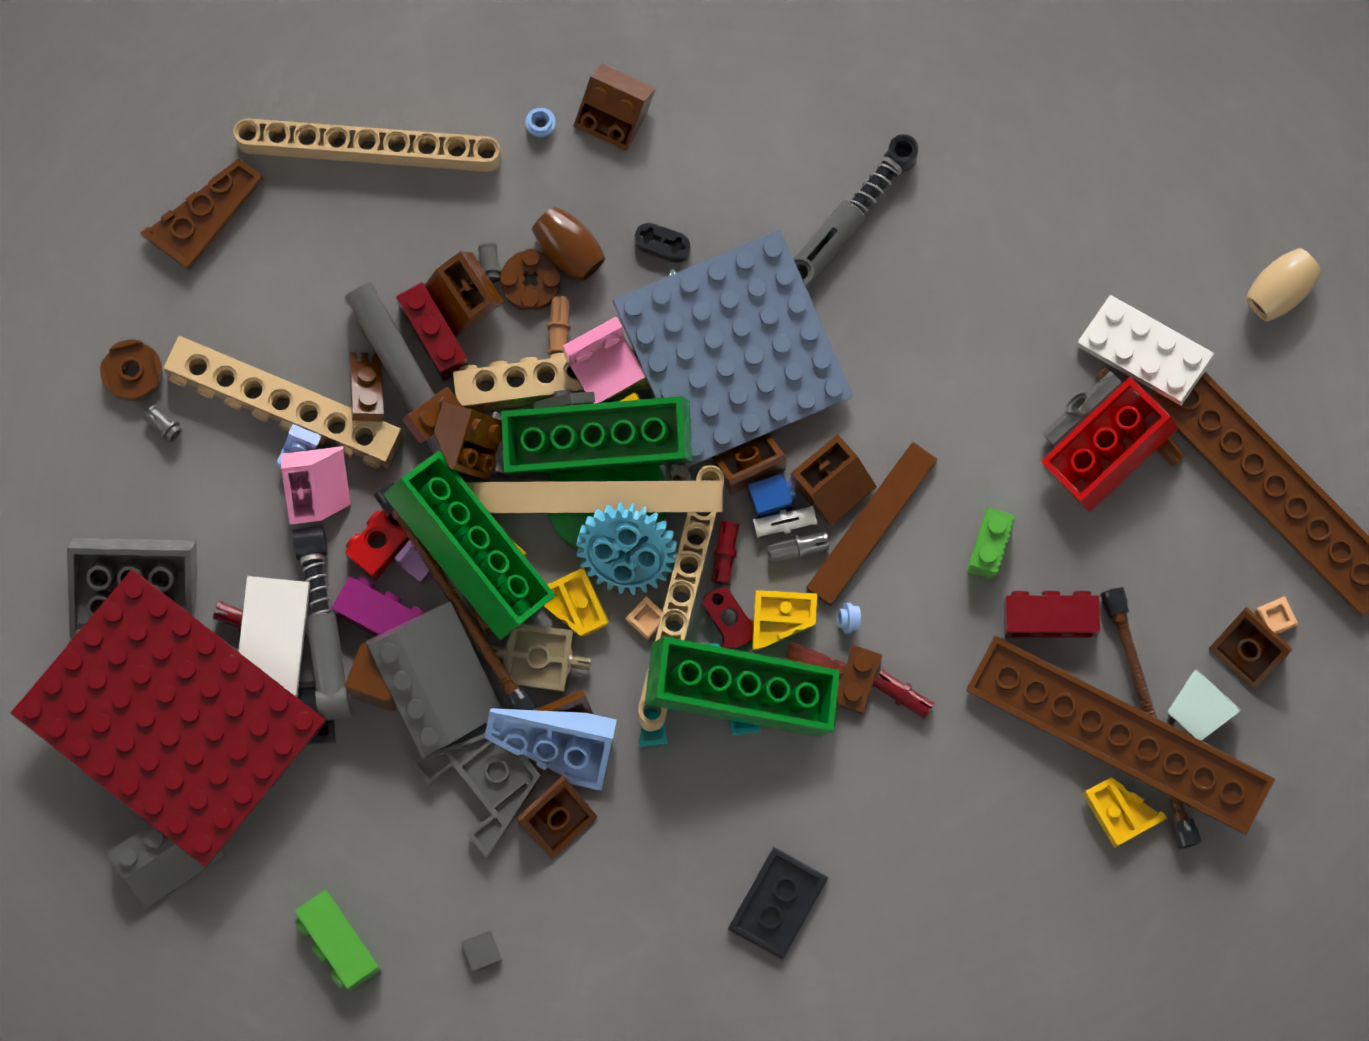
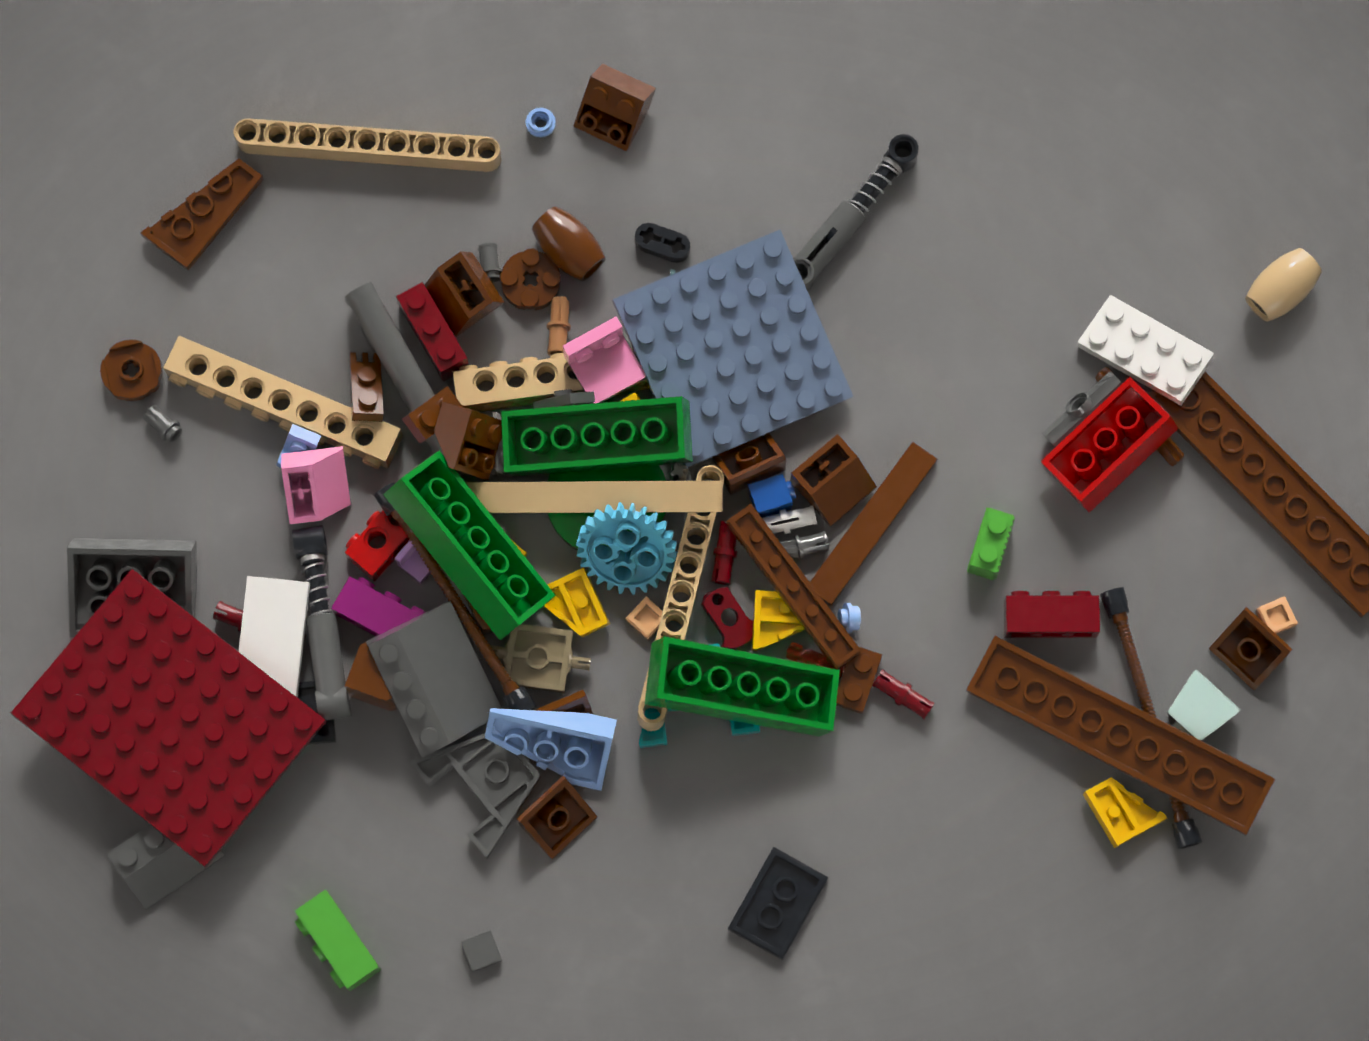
(793, 587): none -> reddish brown tile

